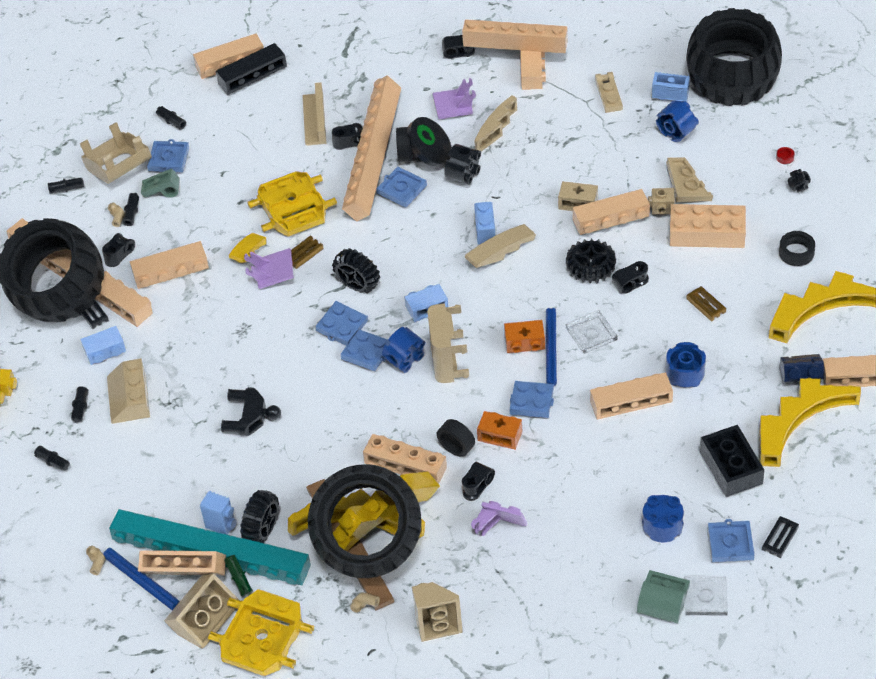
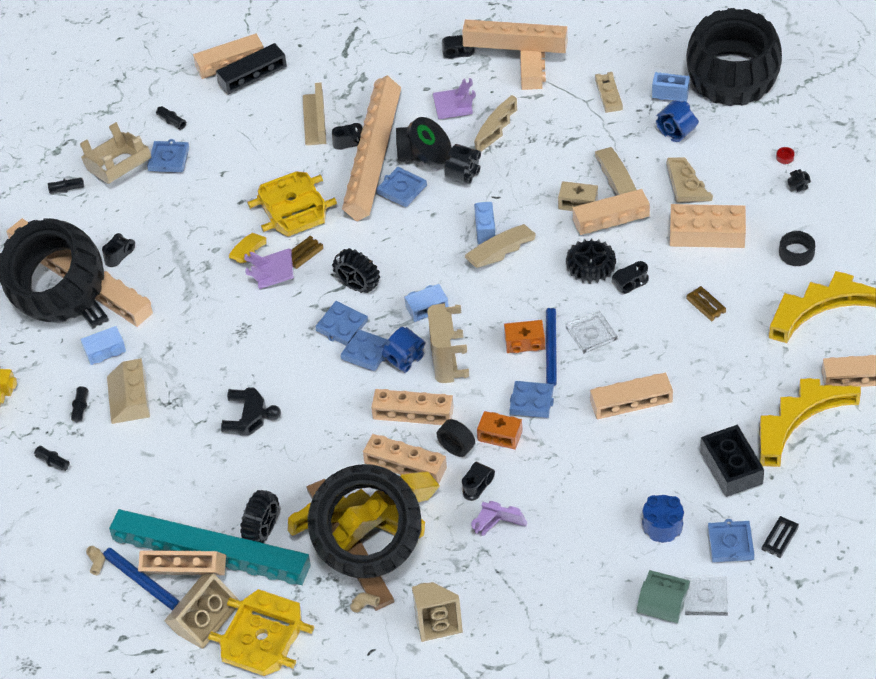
(117, 212): tan arm -> none
(130, 209): black axle -> none
(164, 182): sand green plate -> none
(169, 264): light nougat brick -> none
(217, 513): light blue brick -> none
(238, 575): dark green axle -> none
(412, 407): none -> light nougat brick
(615, 171): none -> tan slope
(661, 200): tan brick -> none
(685, 365): blue brick -> none
(801, 367): dark blue brick -> none

